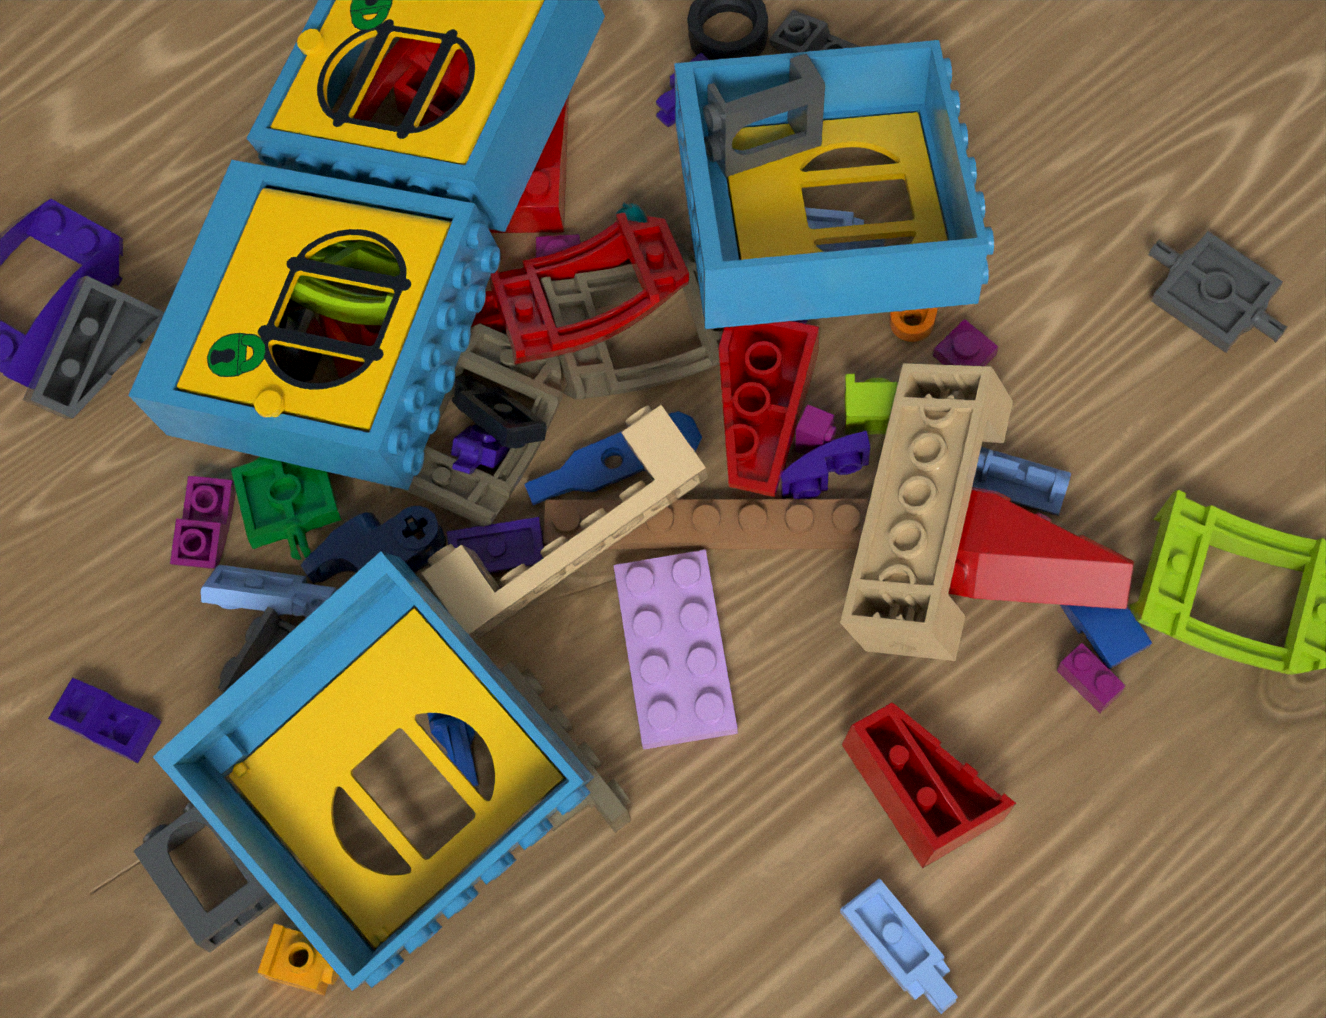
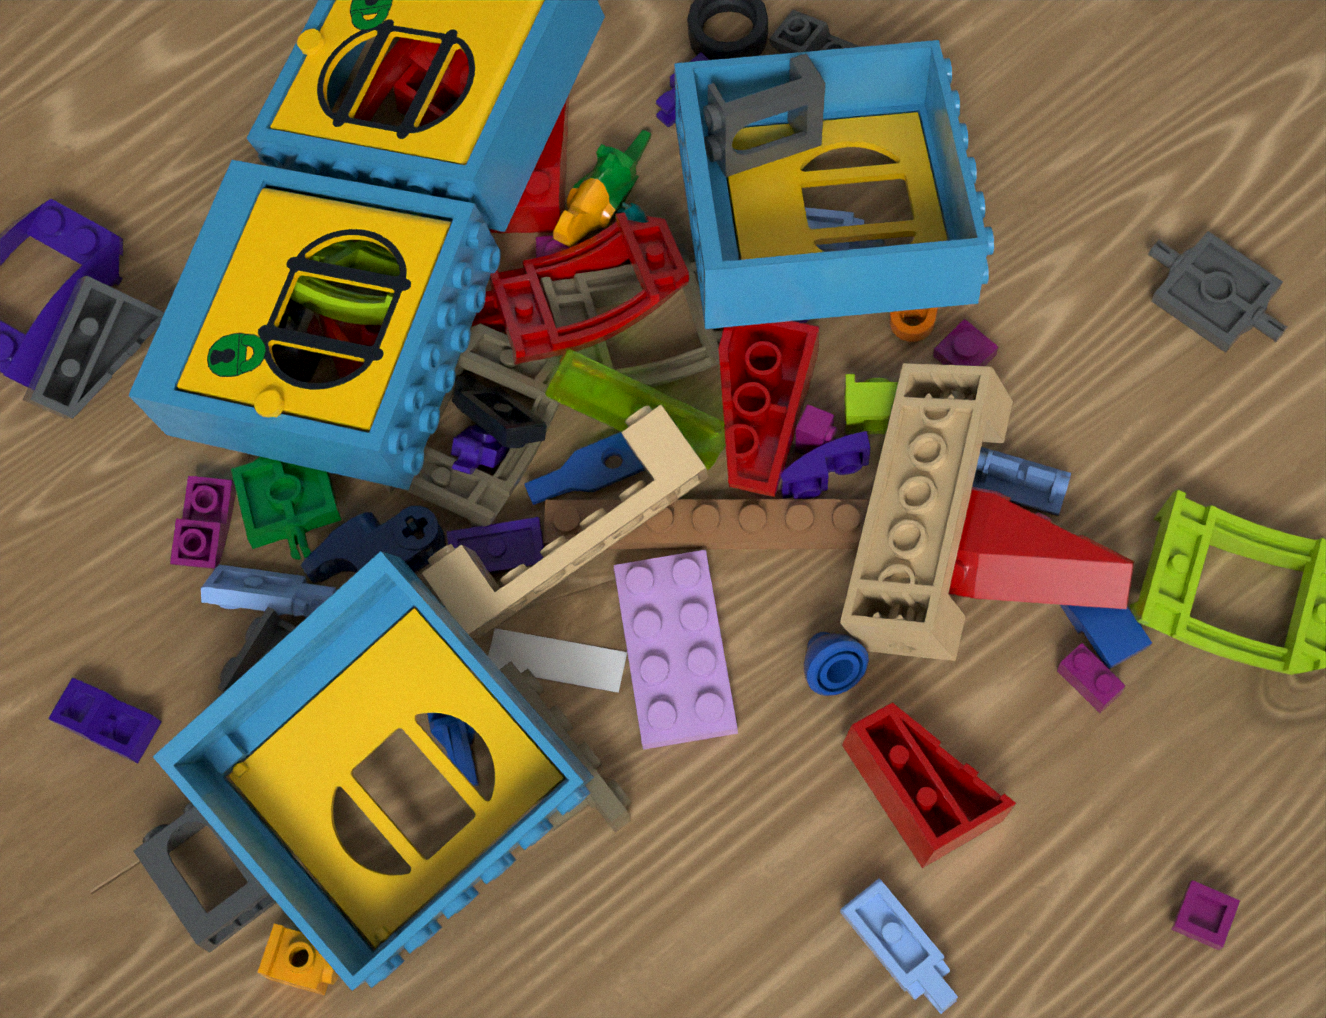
(559, 659): none -> white sticker
(601, 192): none -> animal
(615, 397): none -> clear neon green slope
(834, 663): none -> blue brick
(1205, 915): none -> magenta plate

